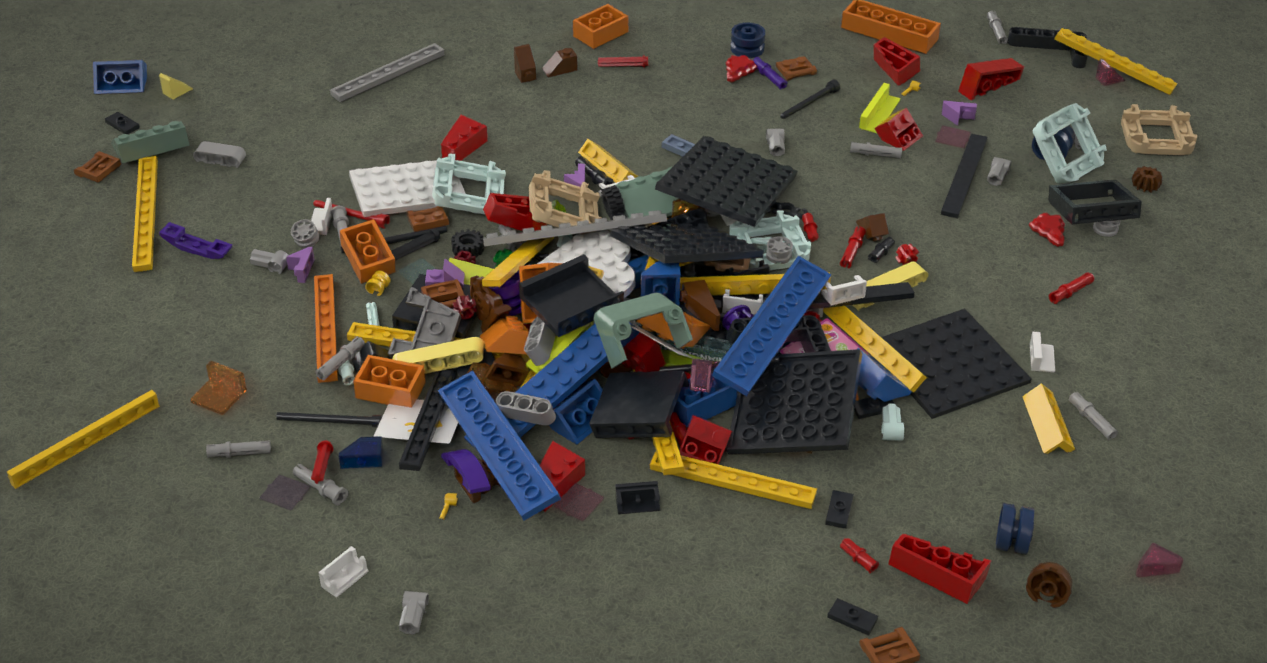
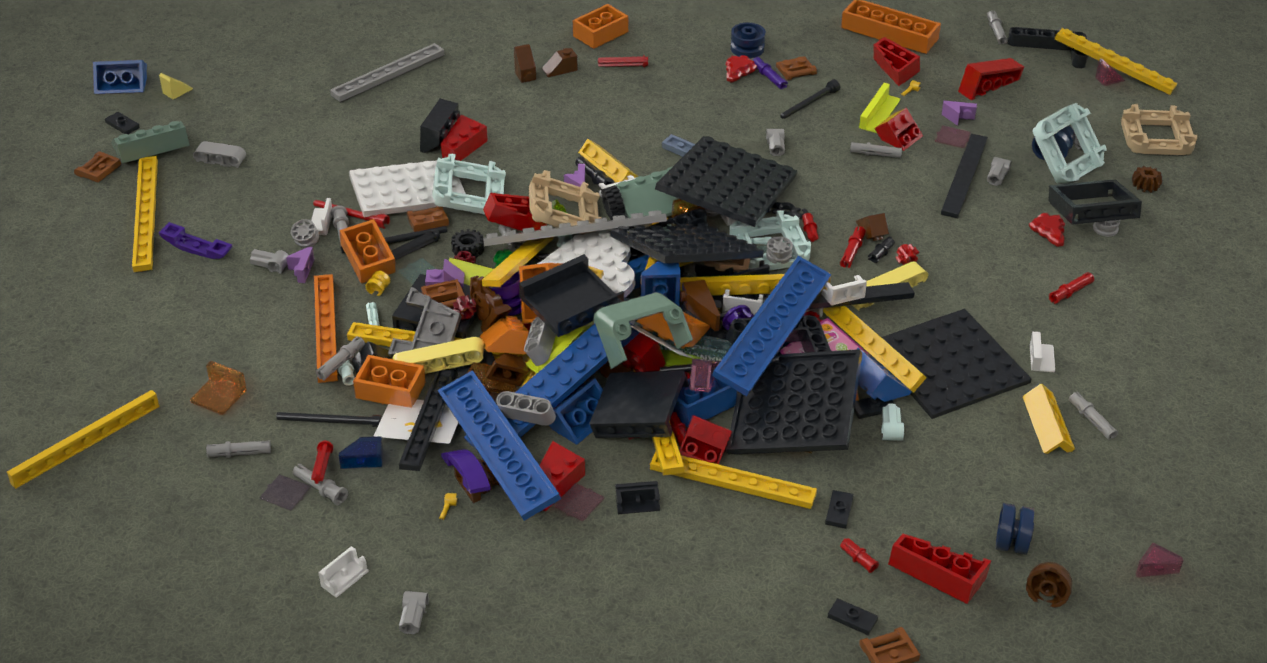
(438, 124): none -> black slope

